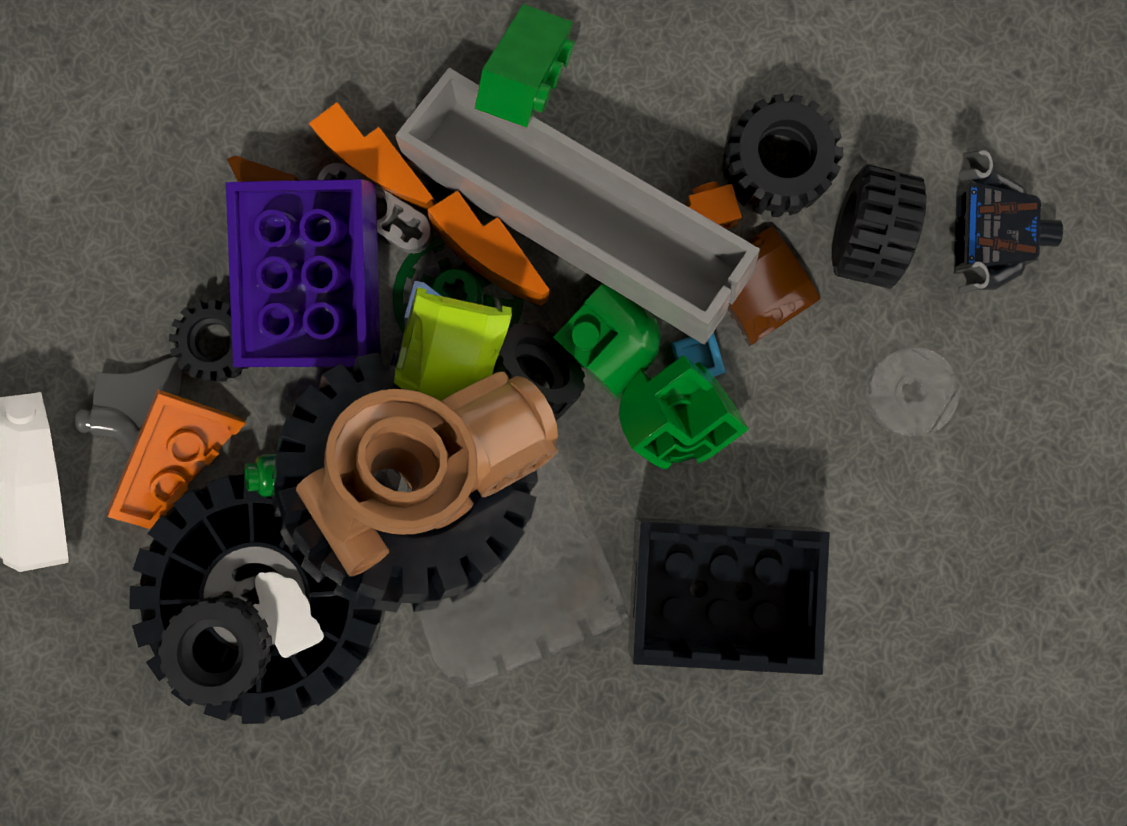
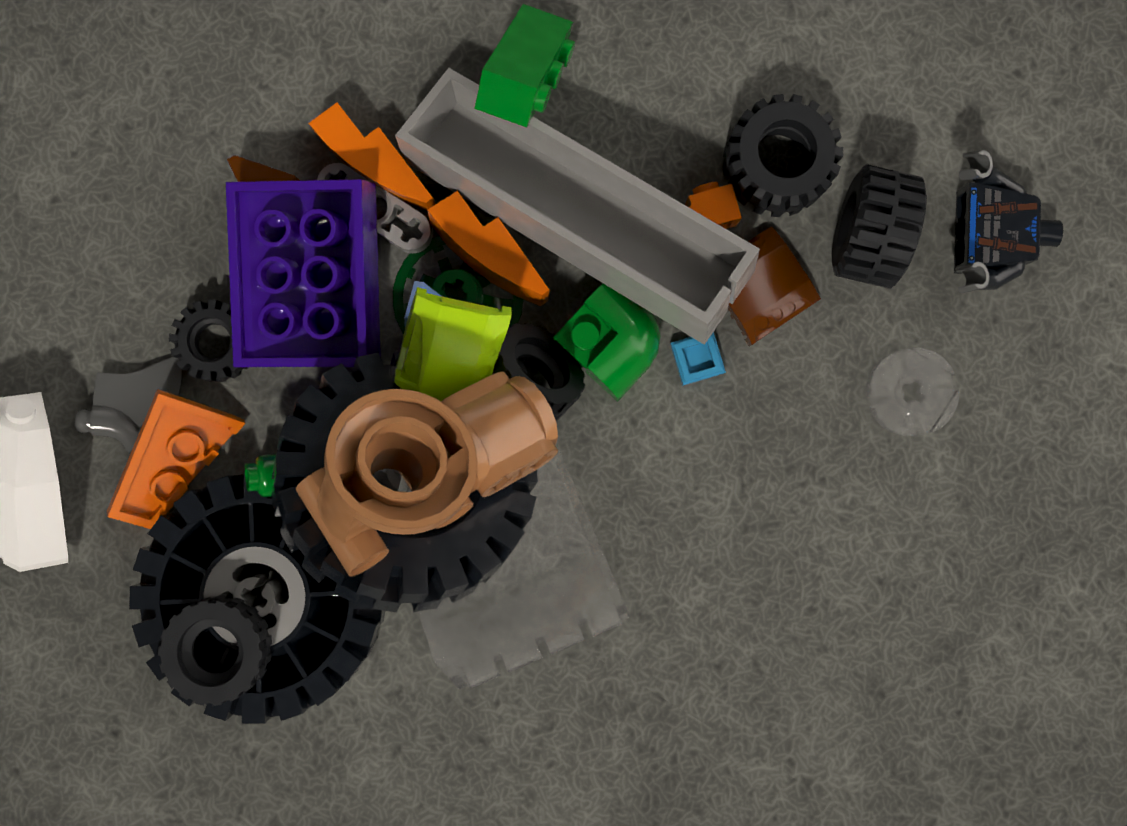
(286, 613): white sticker -> none
(678, 415): green brick -> none
(769, 631): black container -> none

